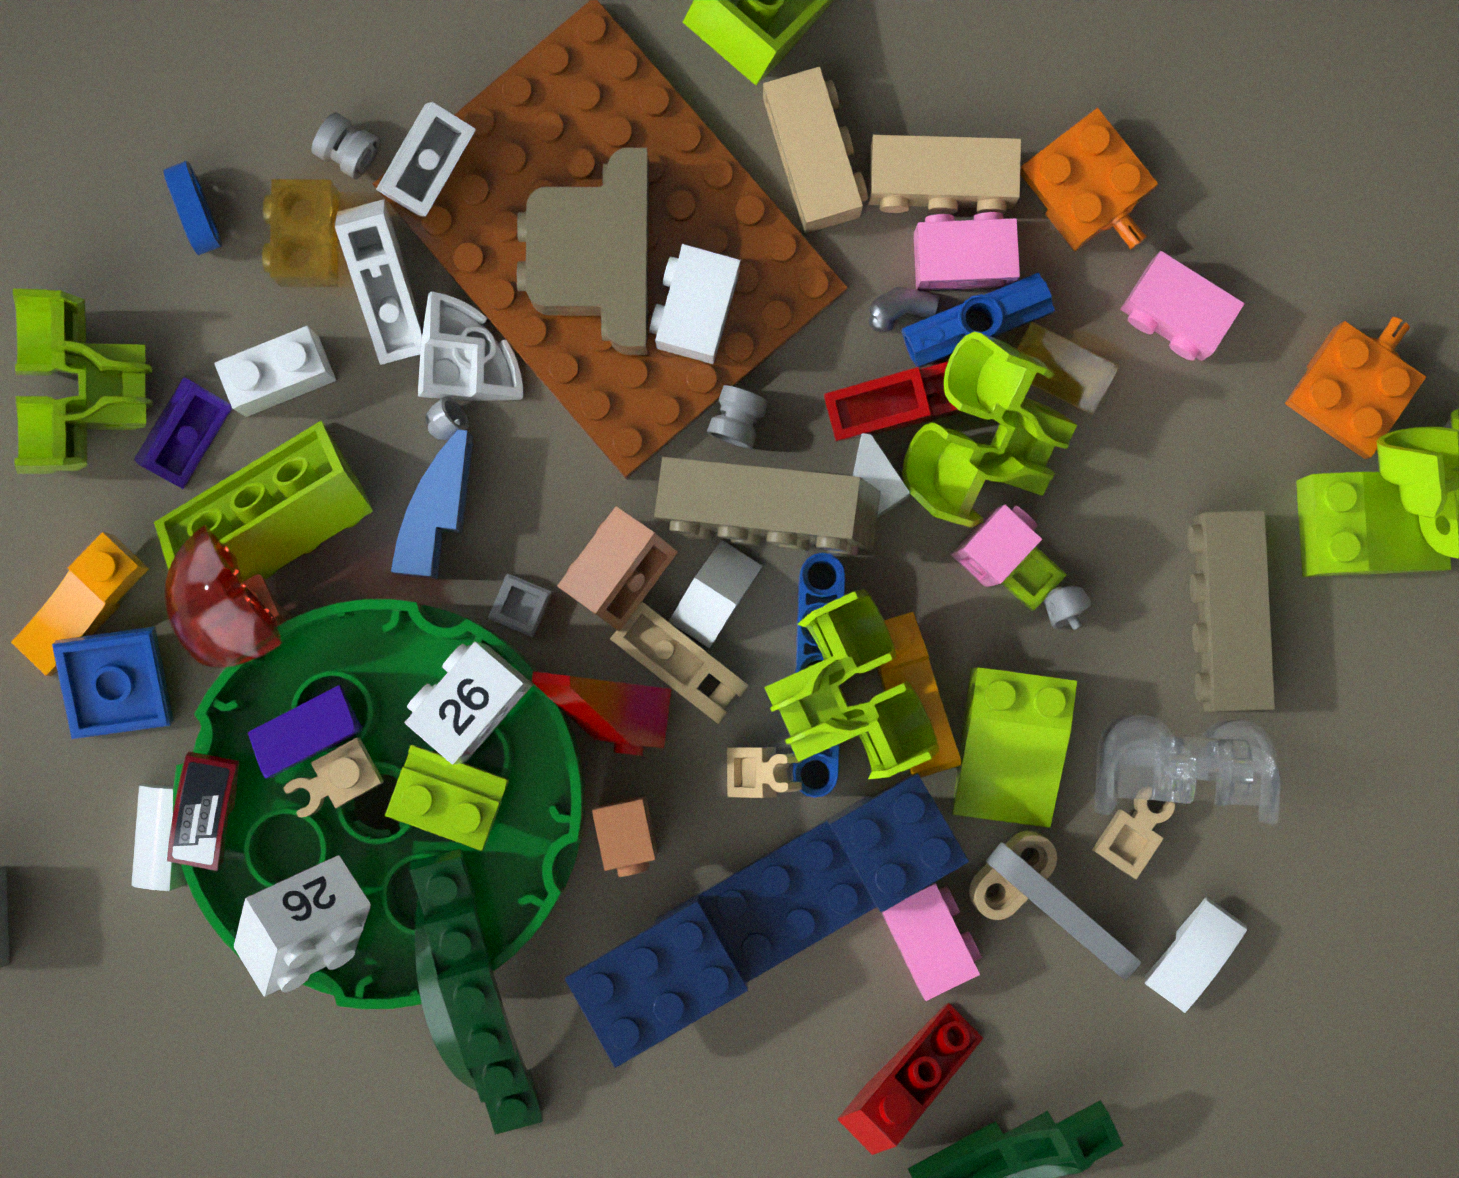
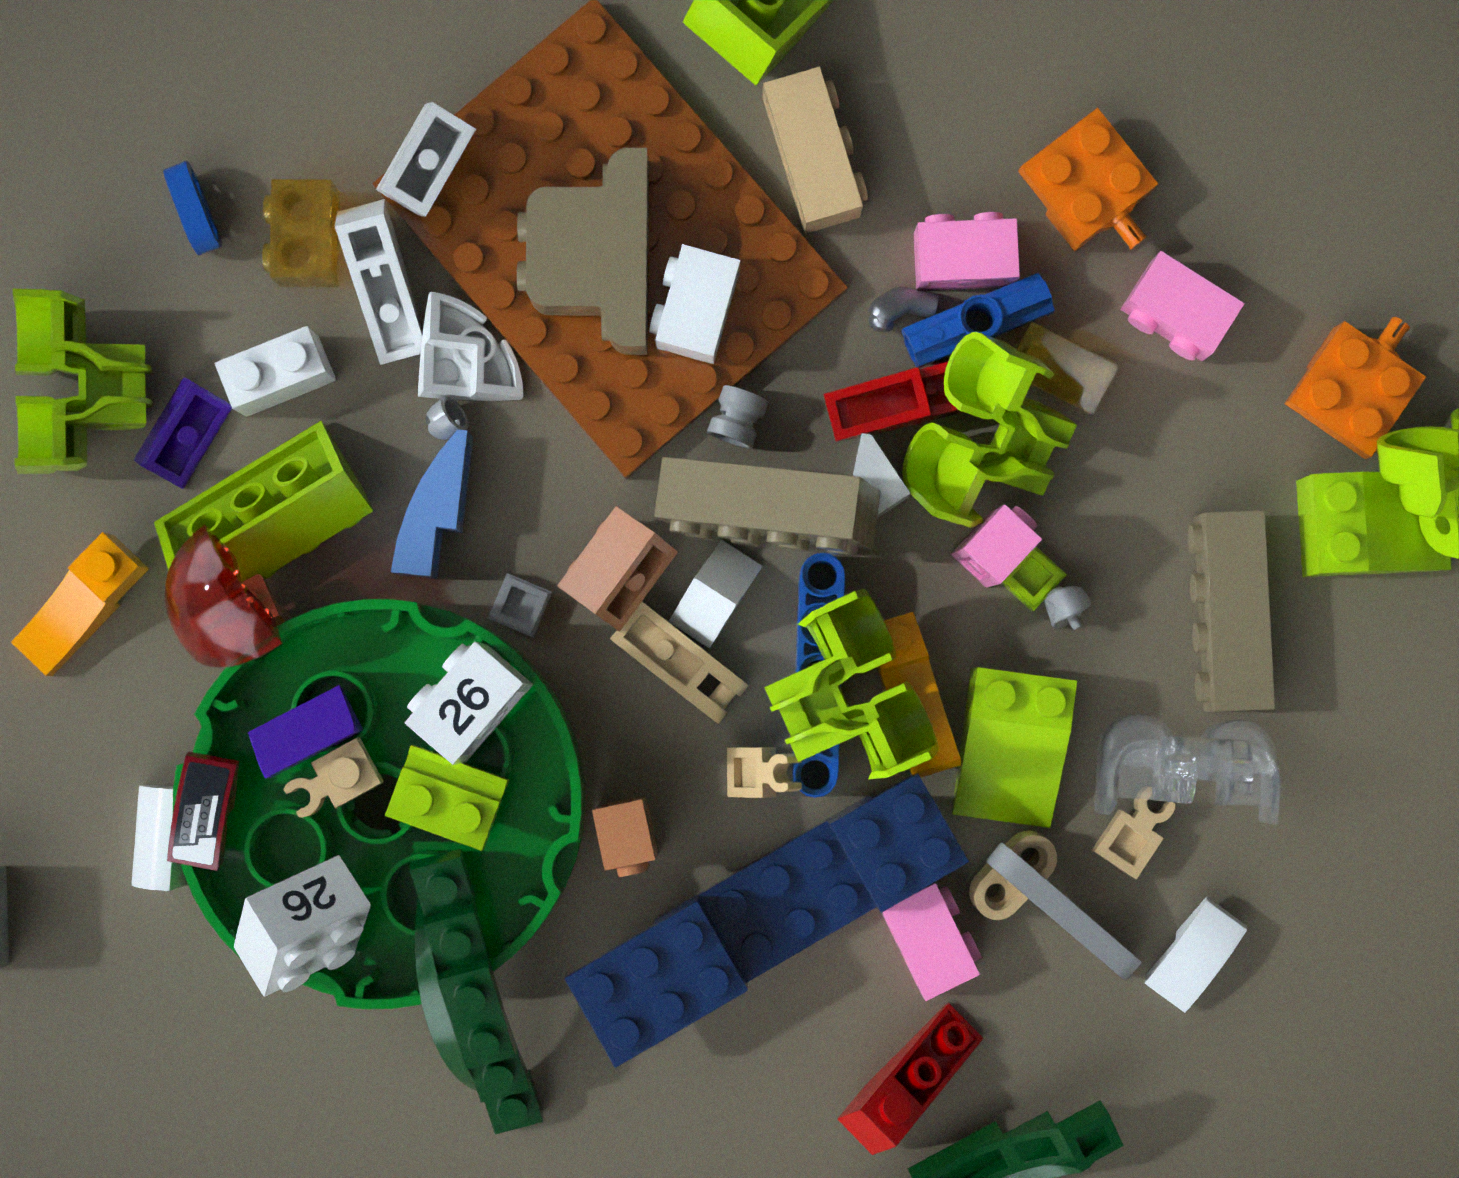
(113, 682): blue tile -> none
(345, 145): light grey wheel -> none
(611, 710): red slope -> none
(944, 173): tan brick -> none

